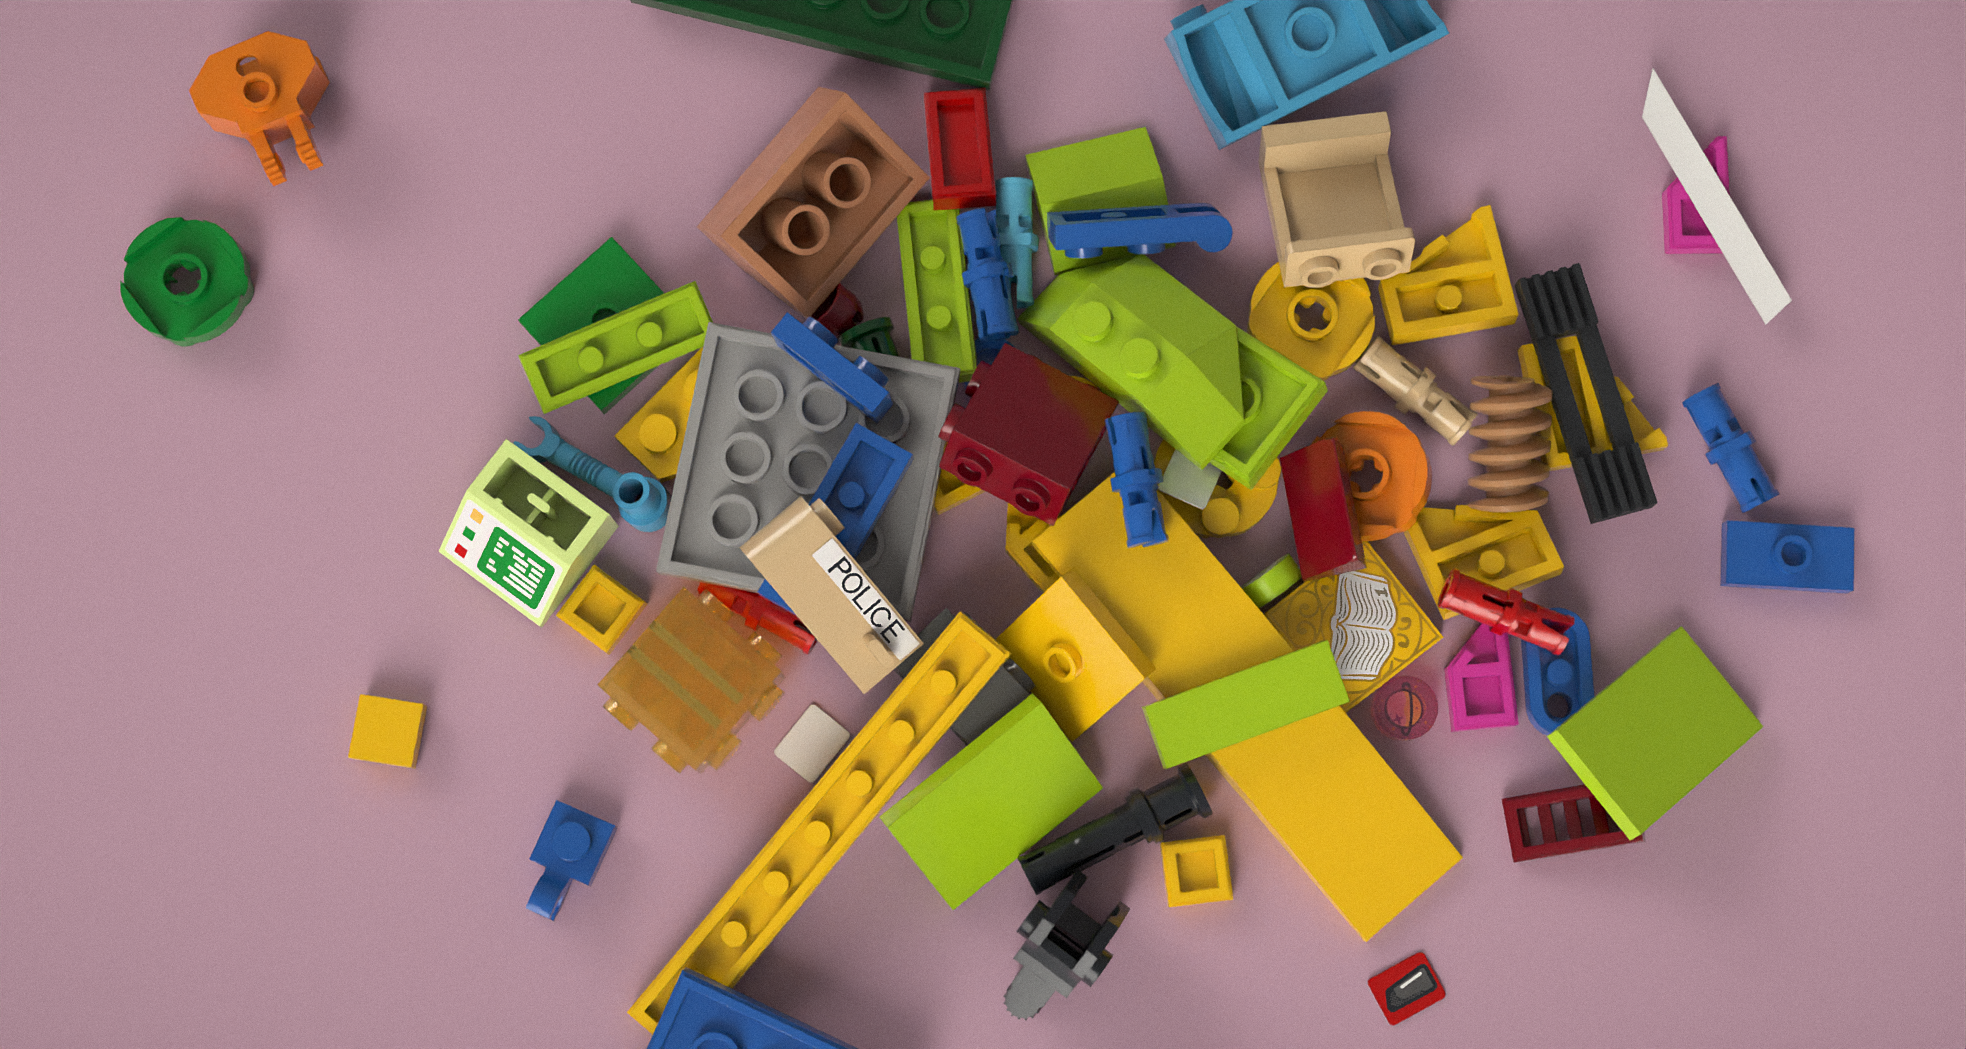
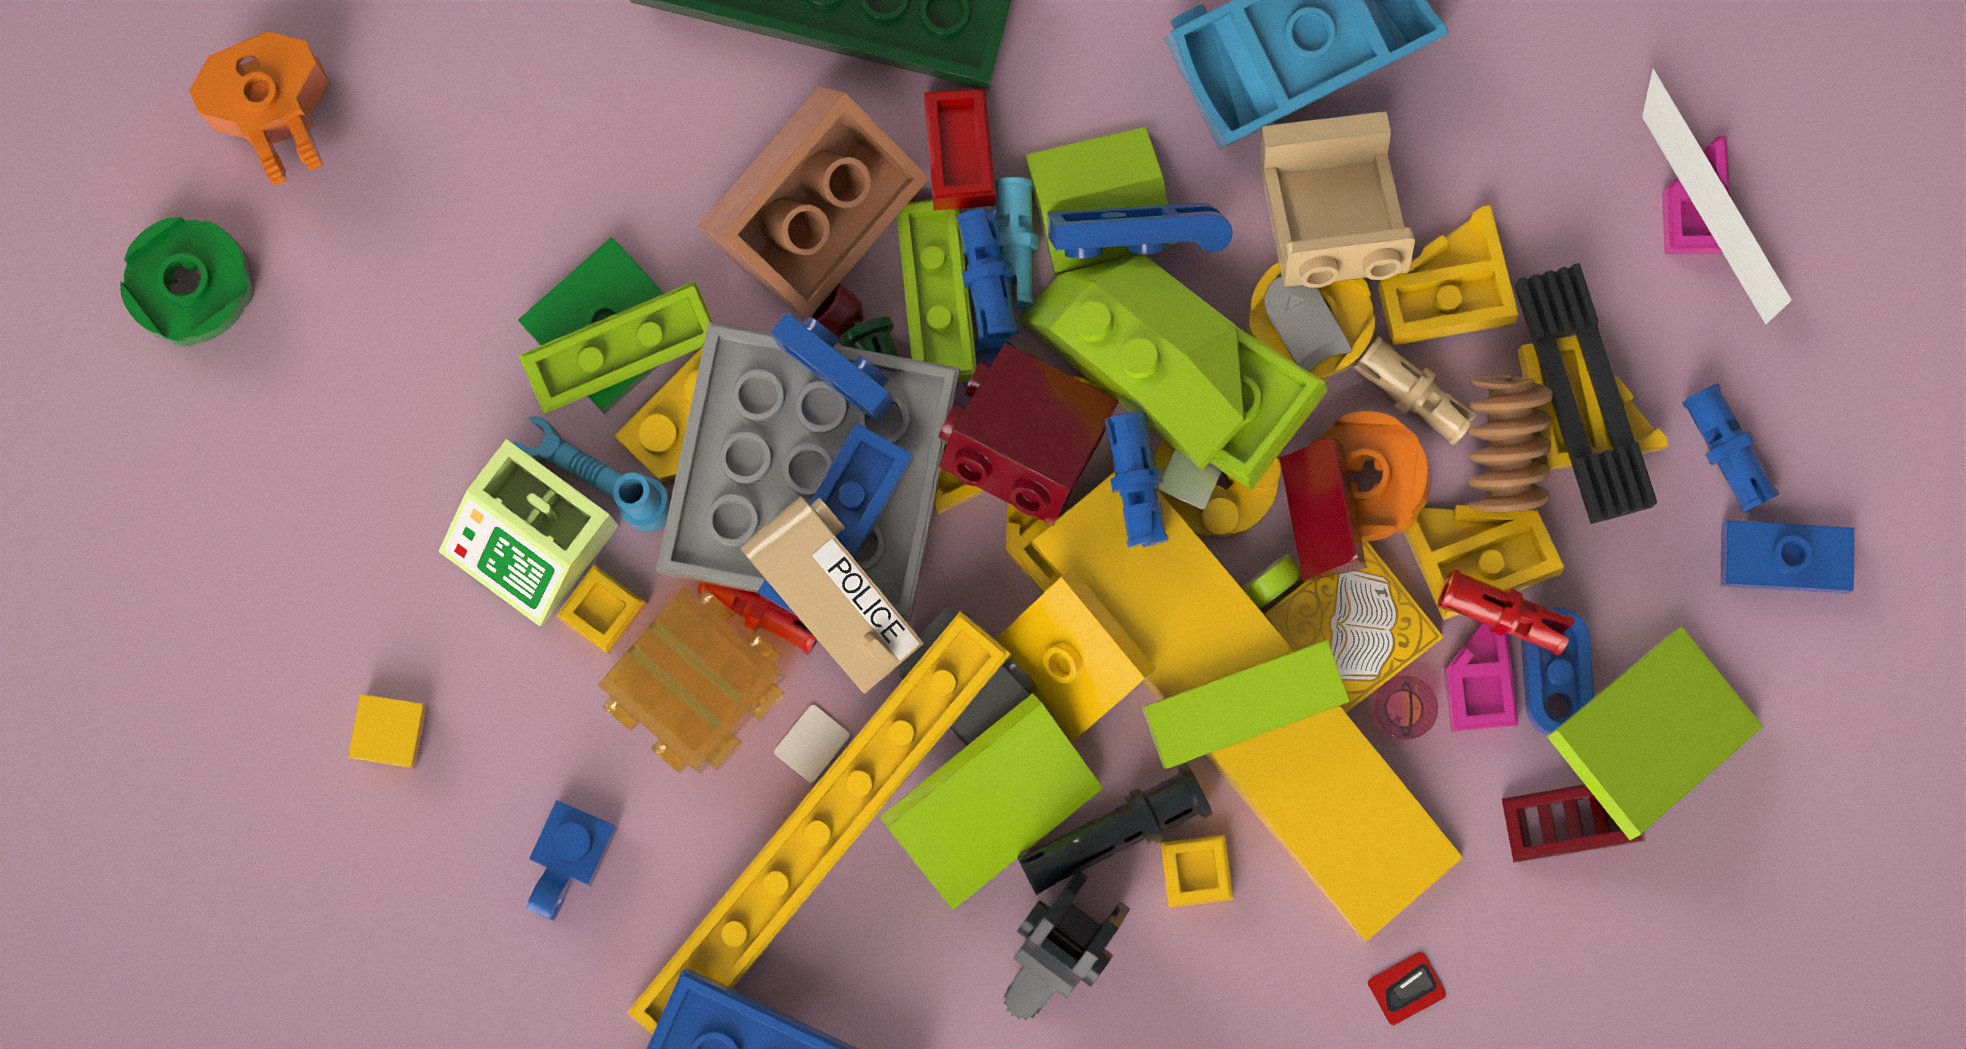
(1304, 323): none -> light grey piece

